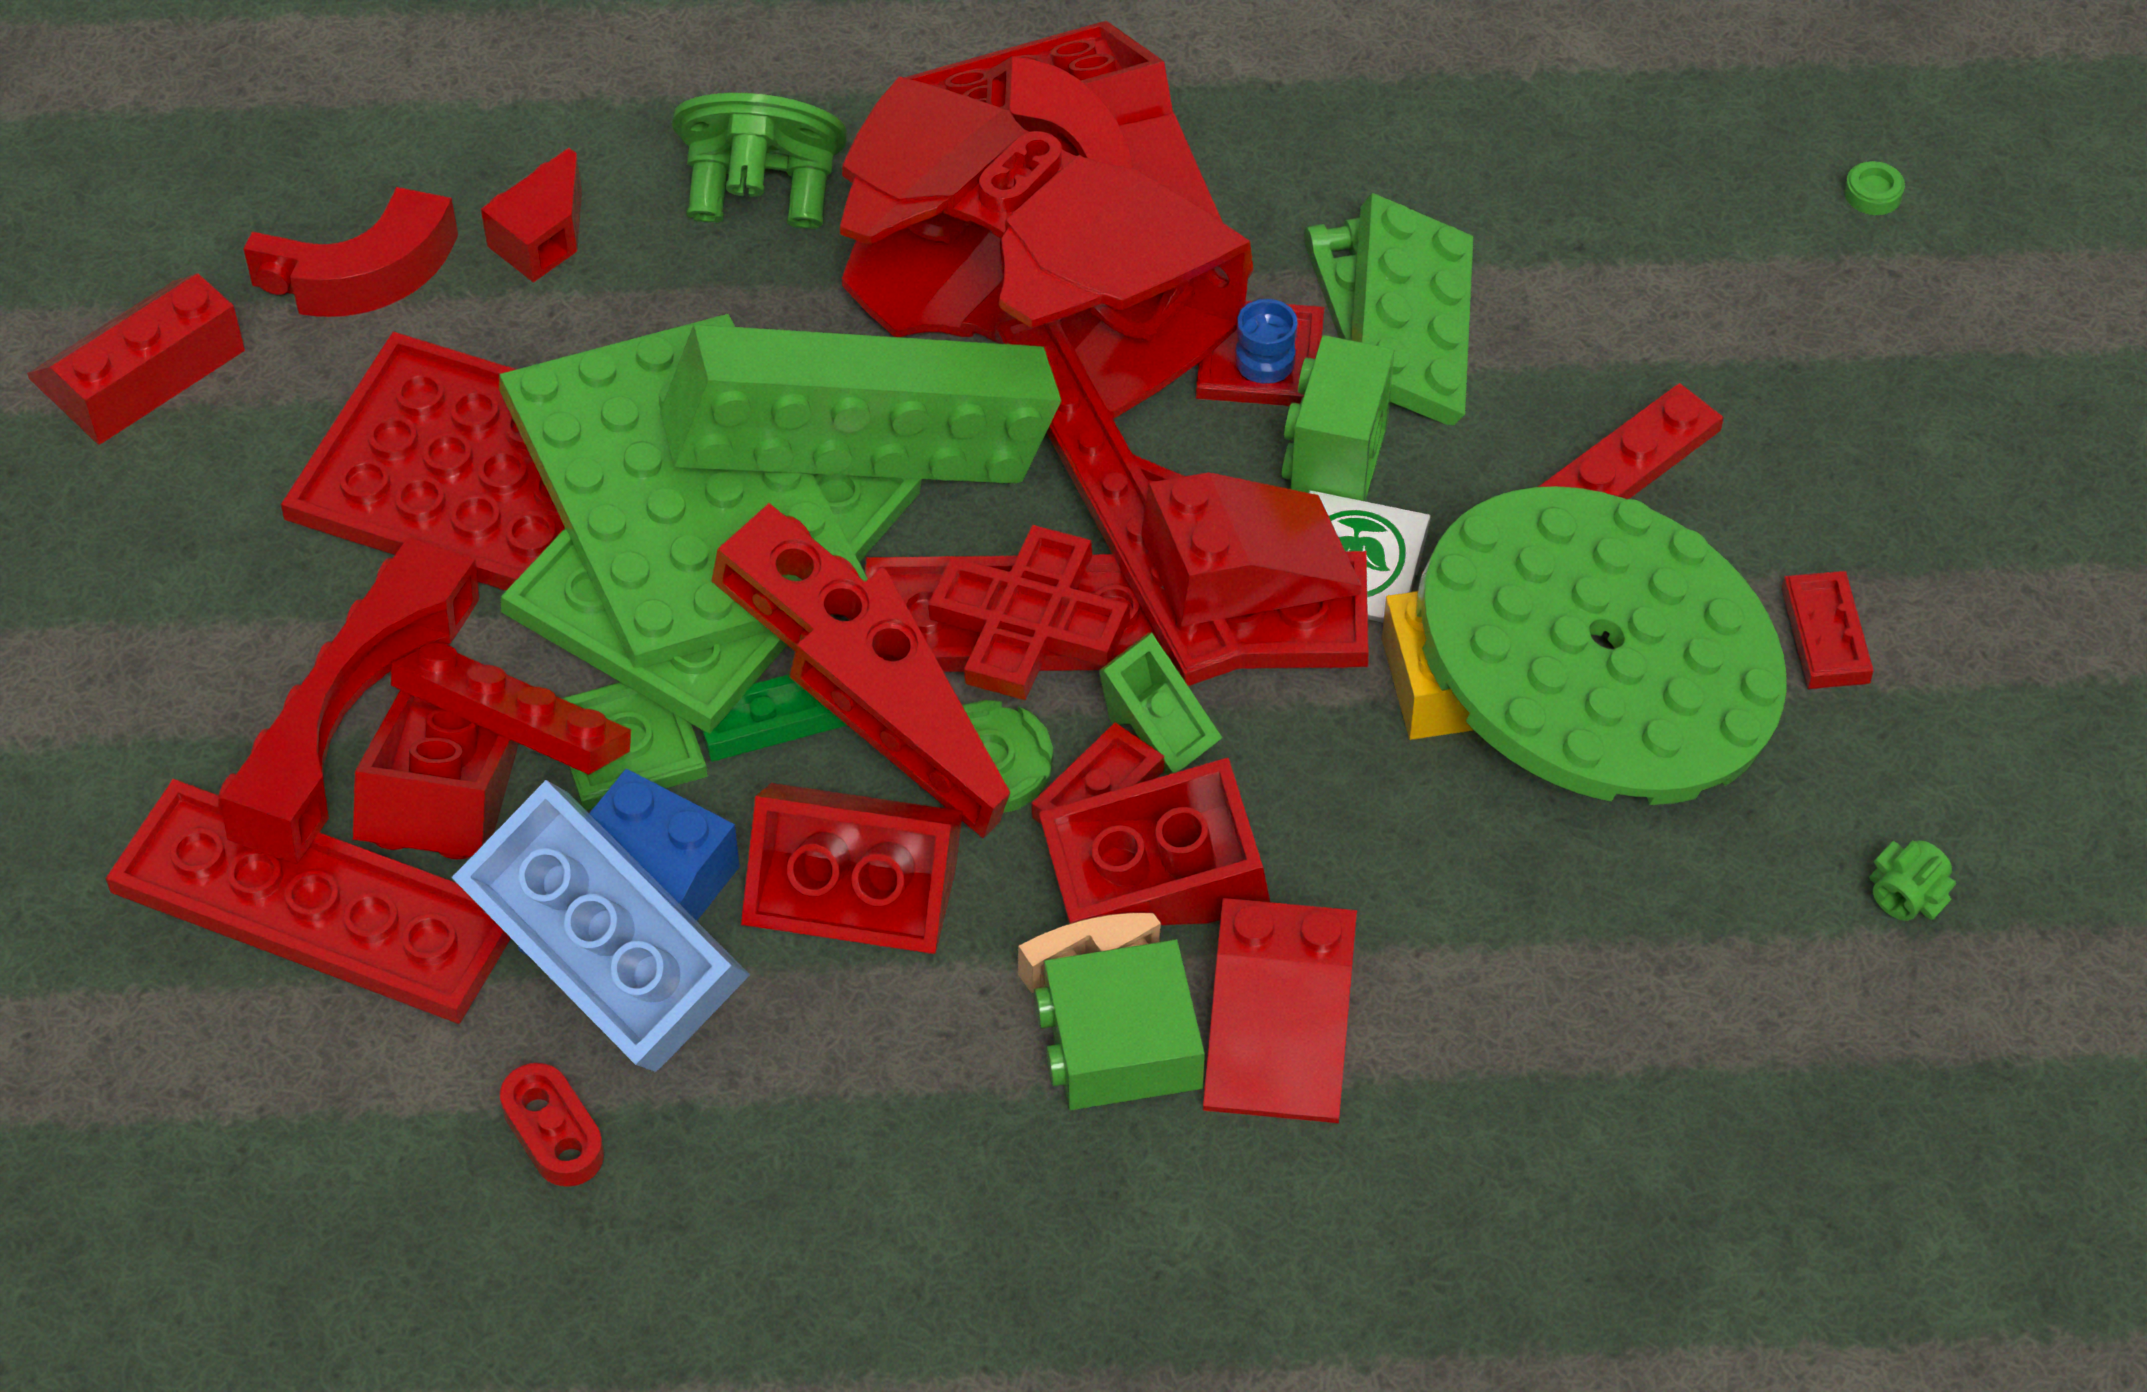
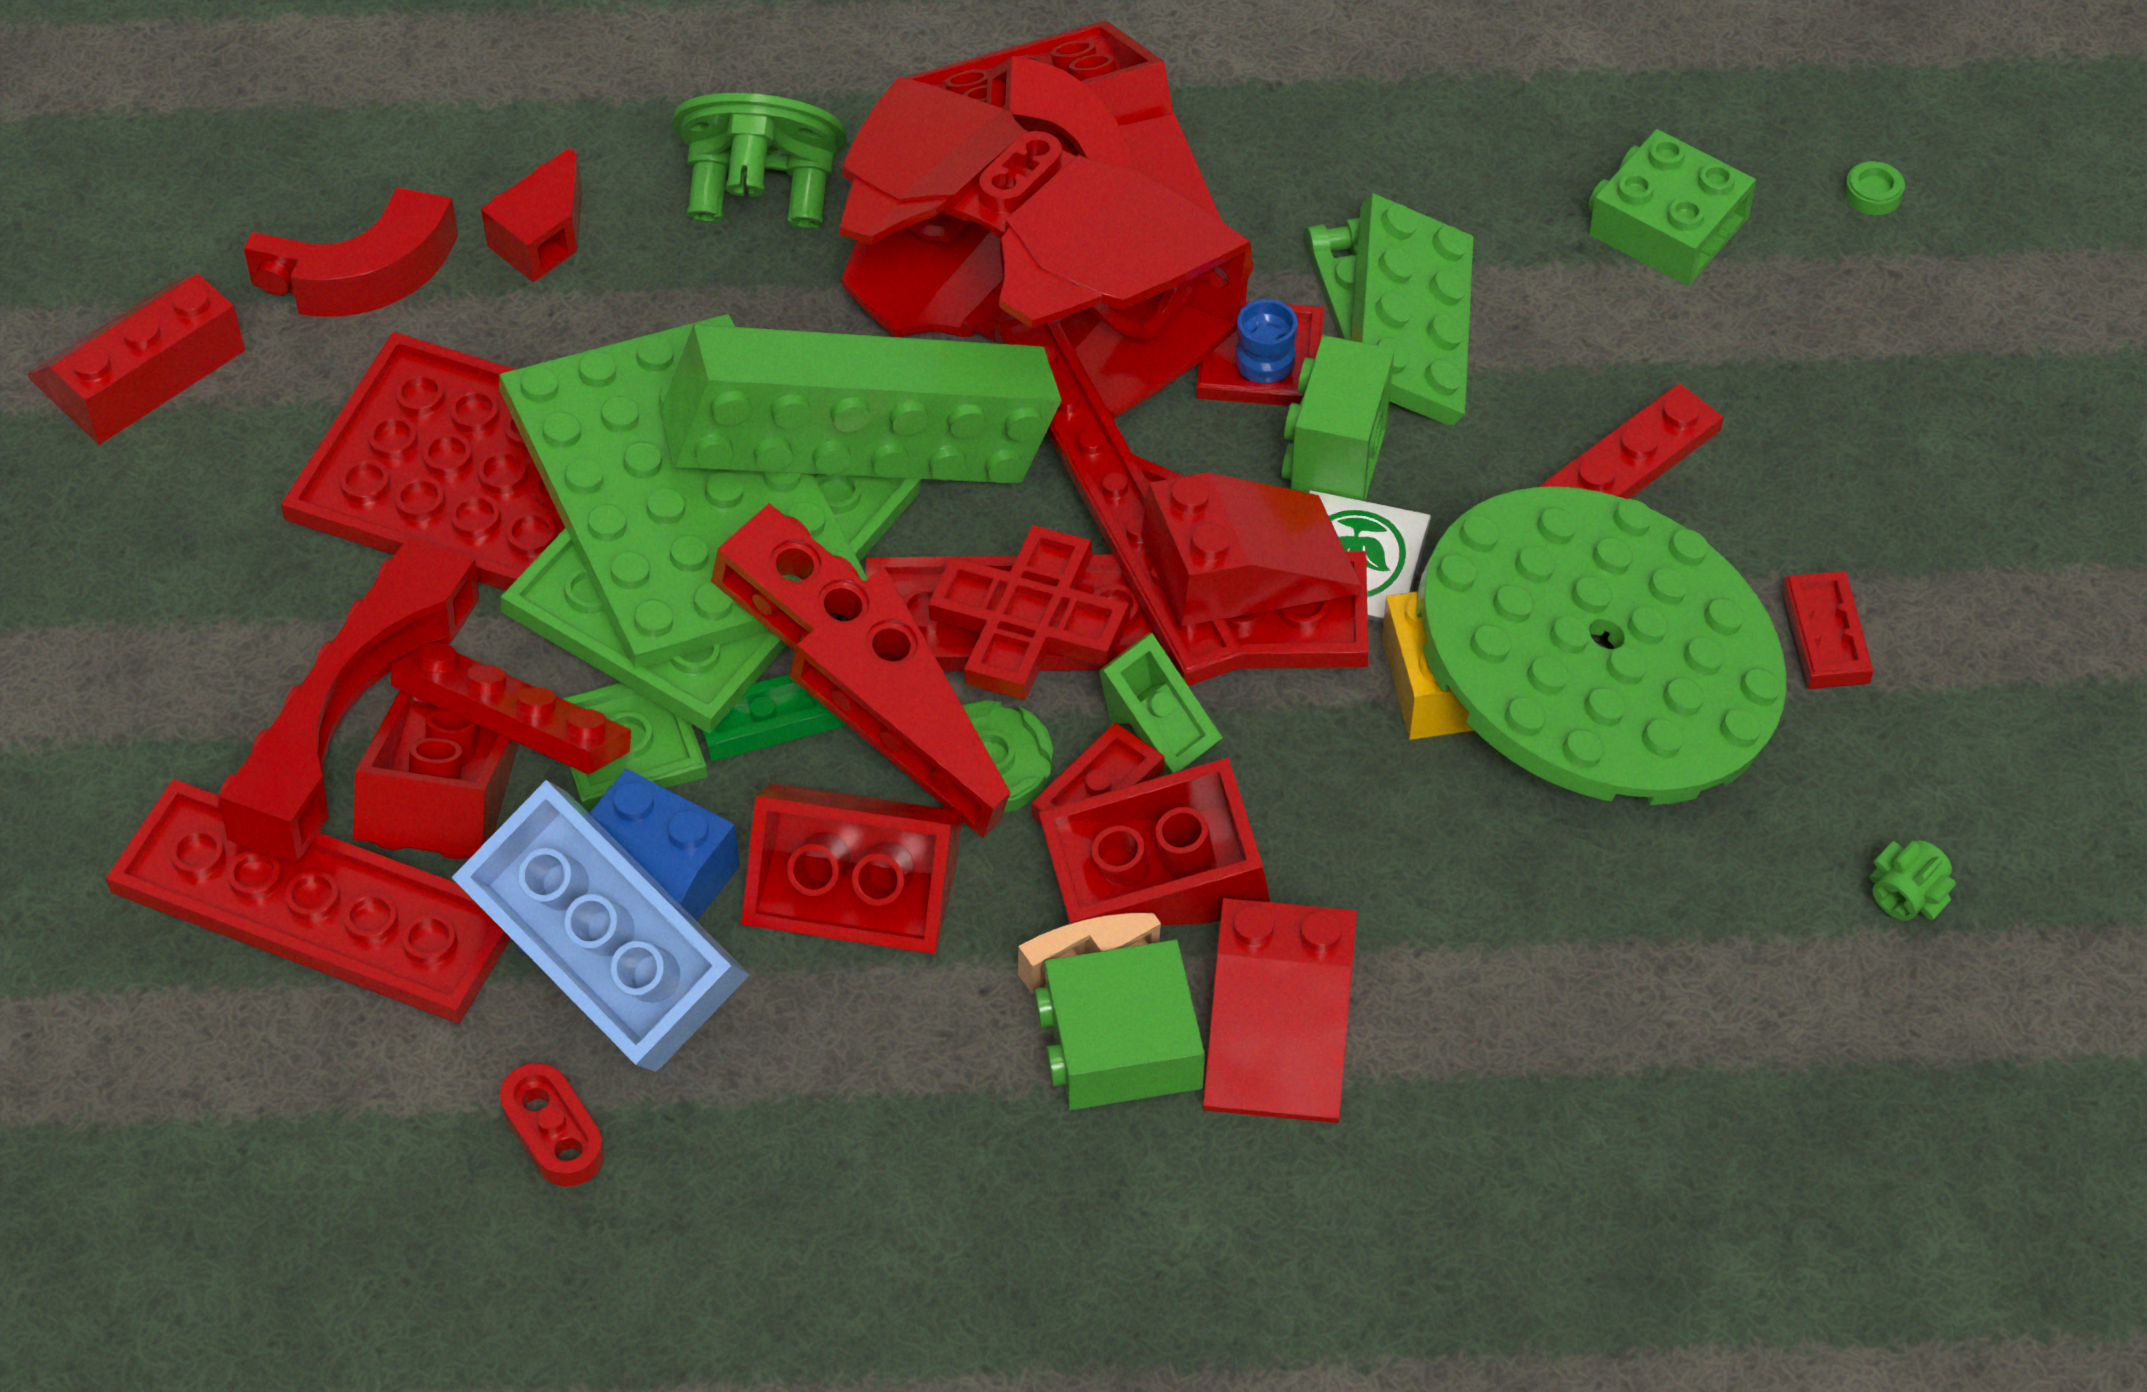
(1671, 206): none -> bright green brick

